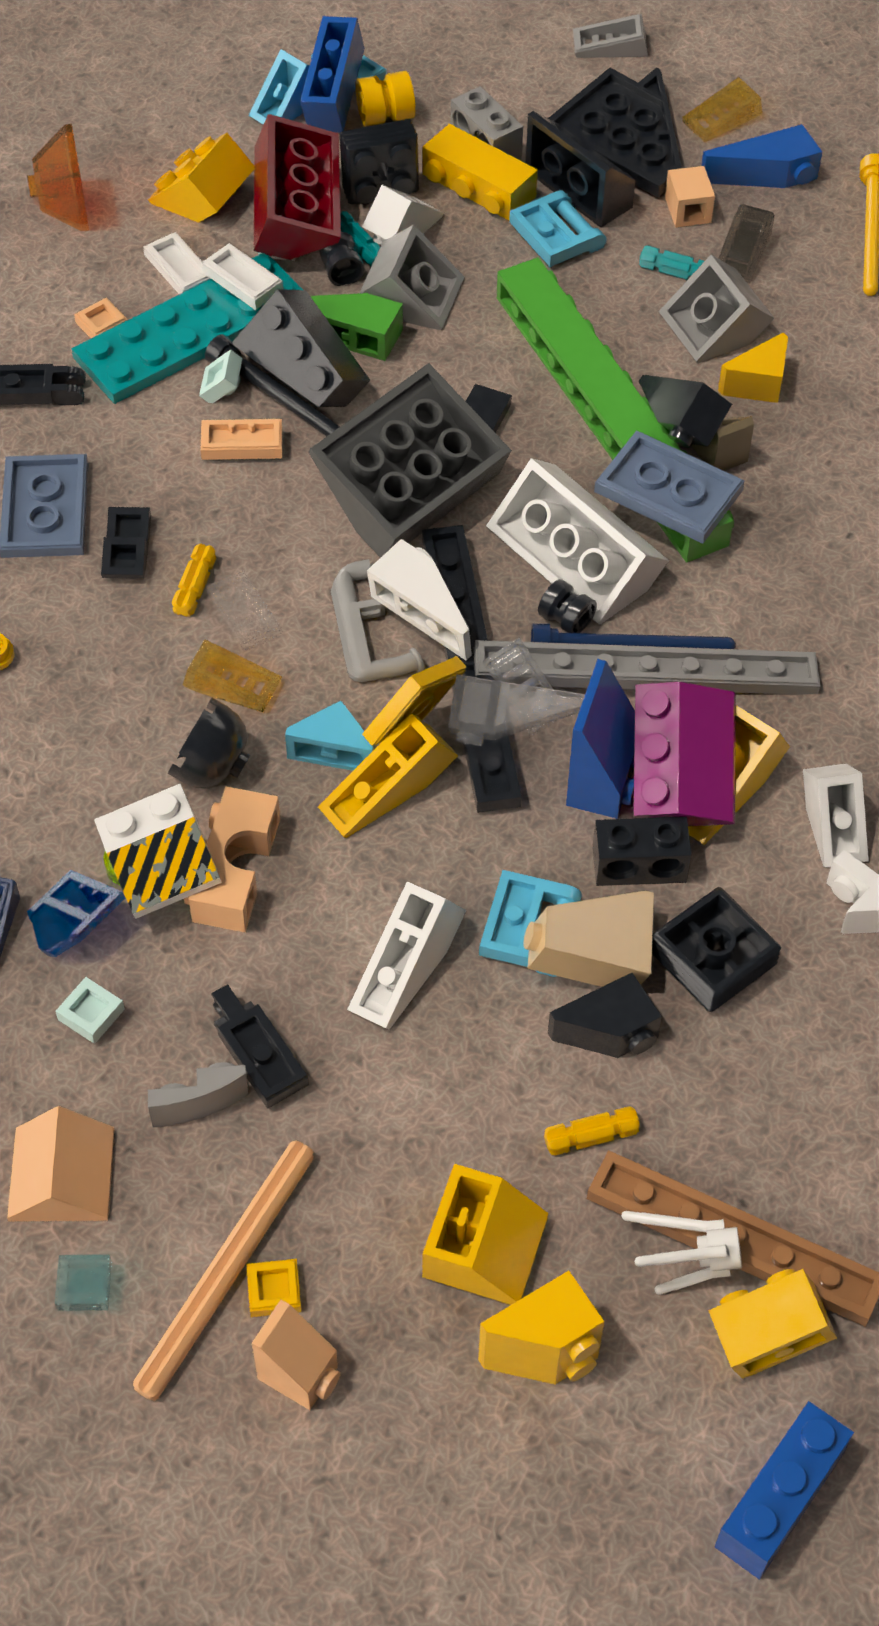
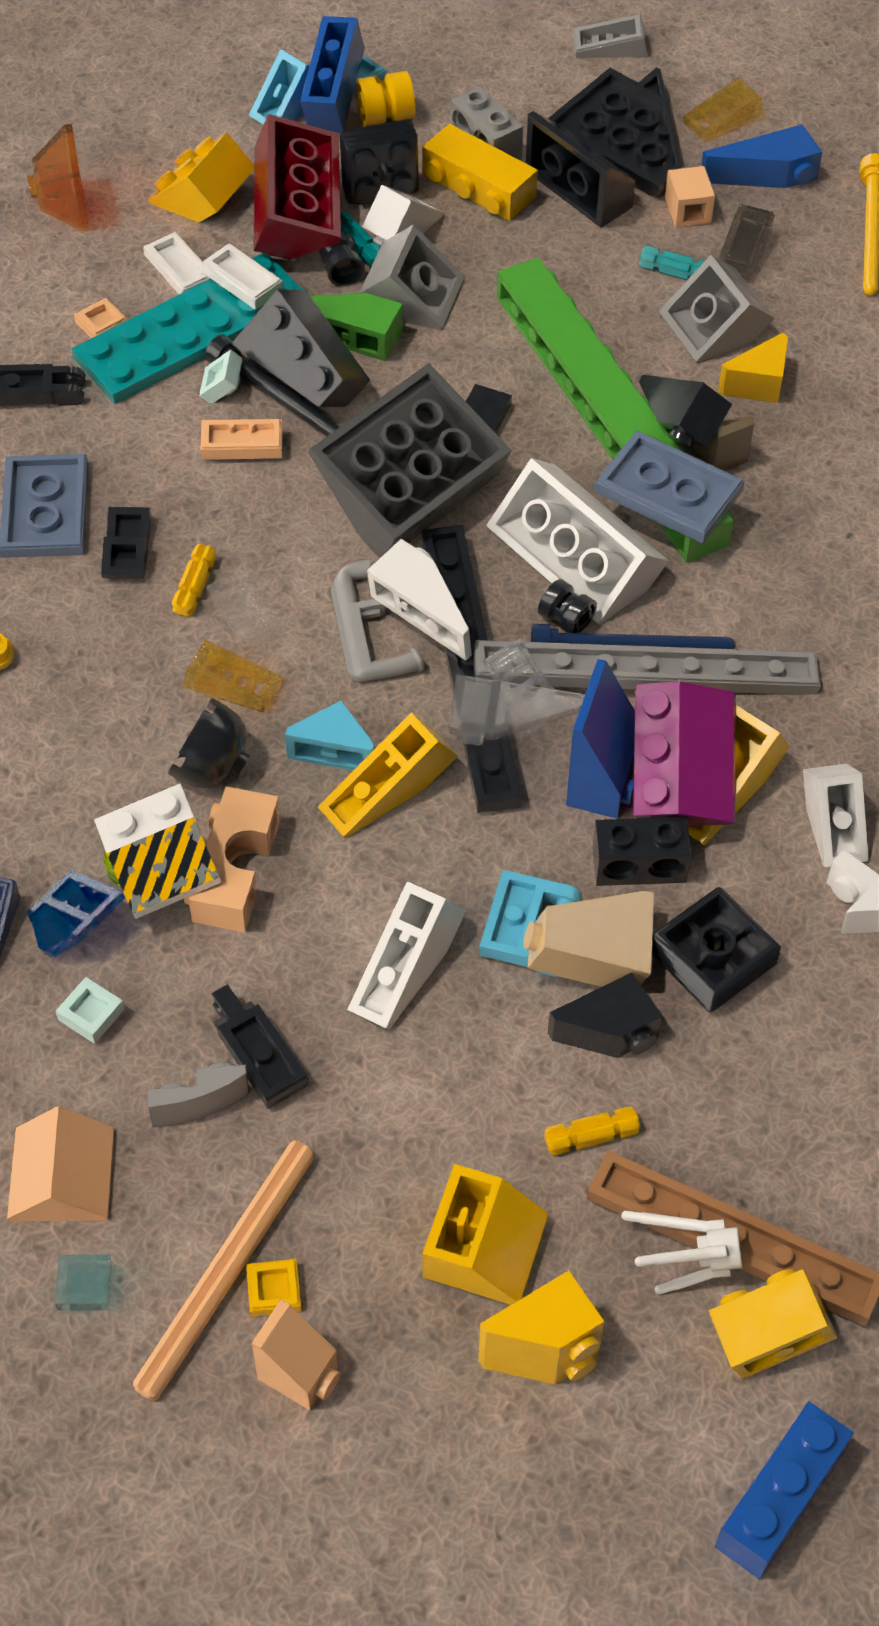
(417, 695): yellow tile -> none
(549, 235): medium azure plate -> none

